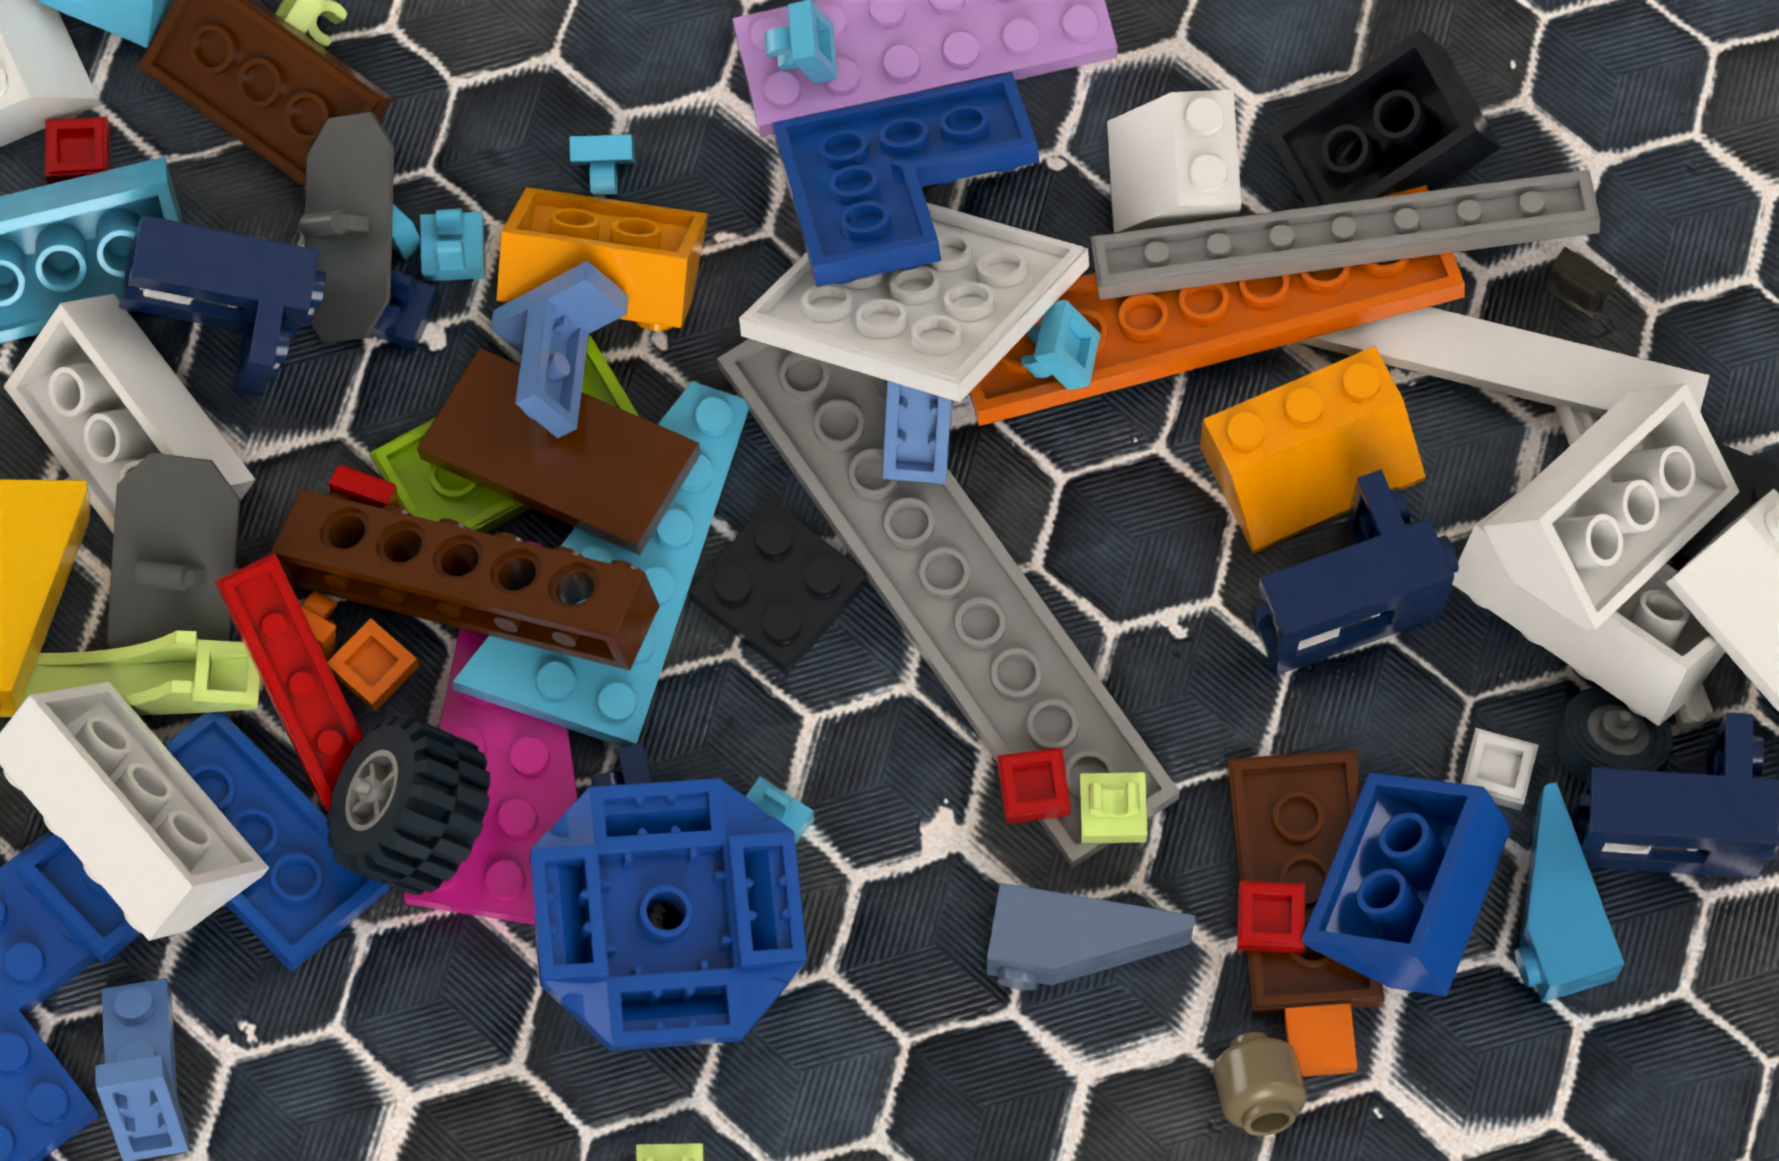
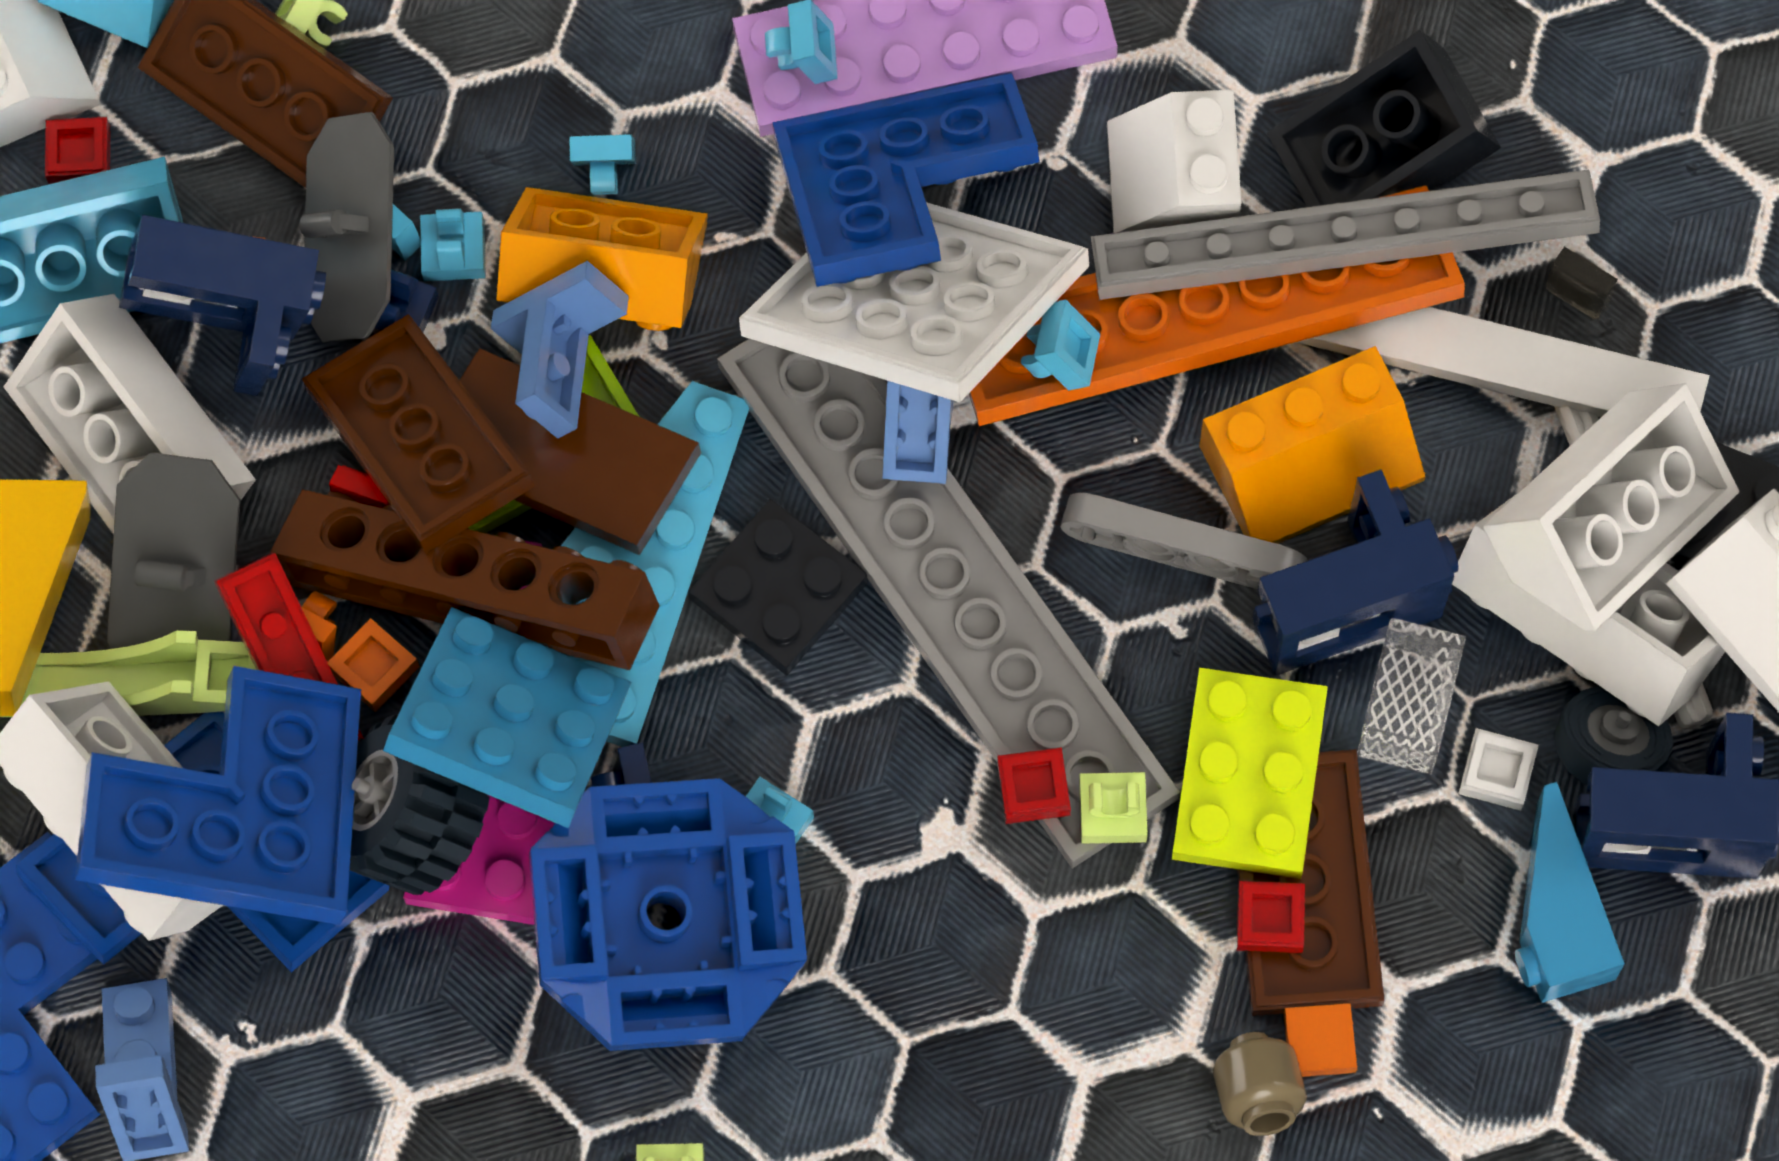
(259, 833): none -> blue plate
(418, 433): none -> reddish brown tile
(507, 717): none -> dark azure plate
(1067, 936): sand blue slope -> none
(1174, 540): none -> light grey beam
(1250, 773): none -> neon yellow plate
(1409, 881): blue slope -> none
(1411, 696): none -> clear panel

